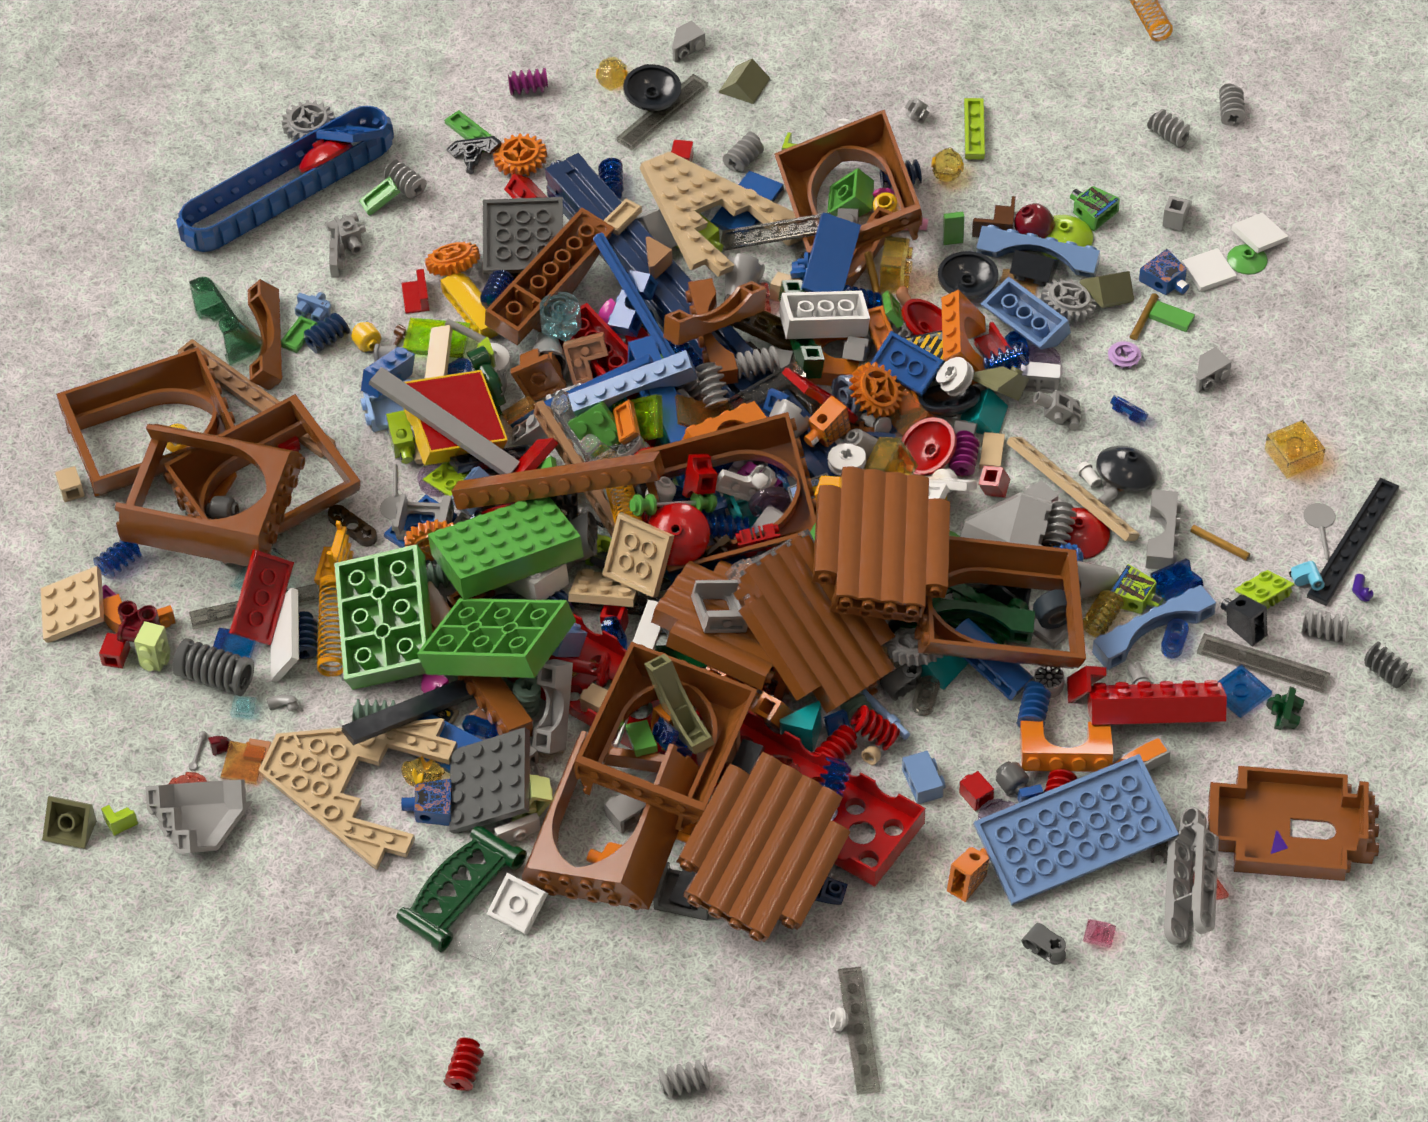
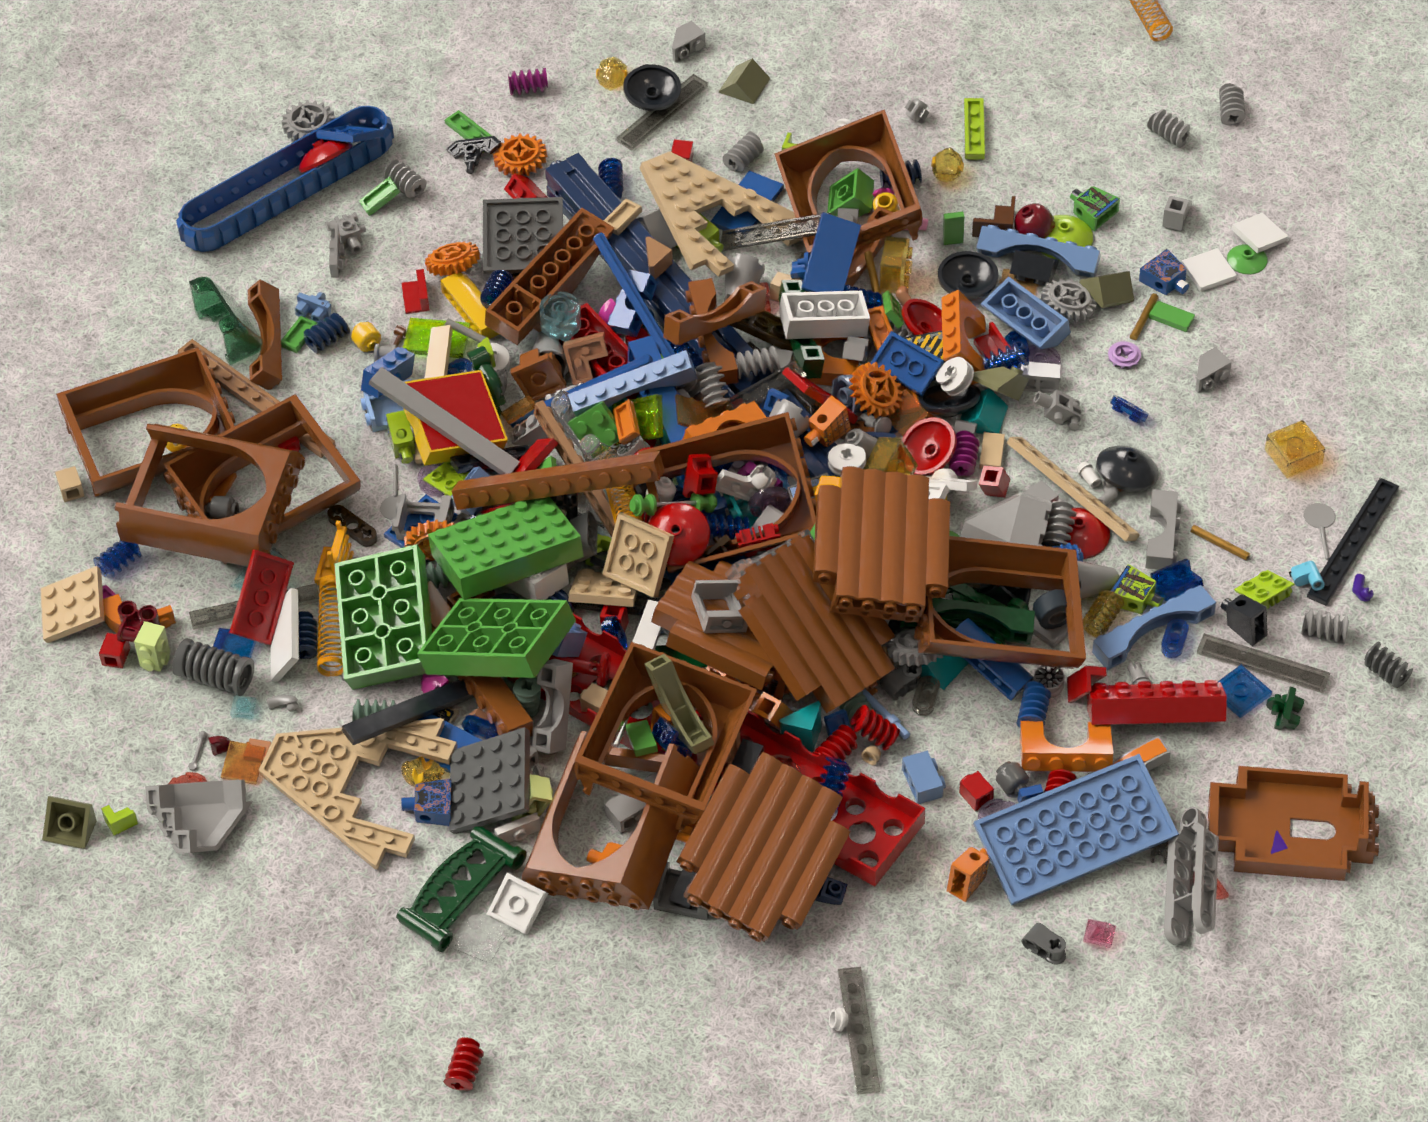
(684, 1078): light grey piece -> none

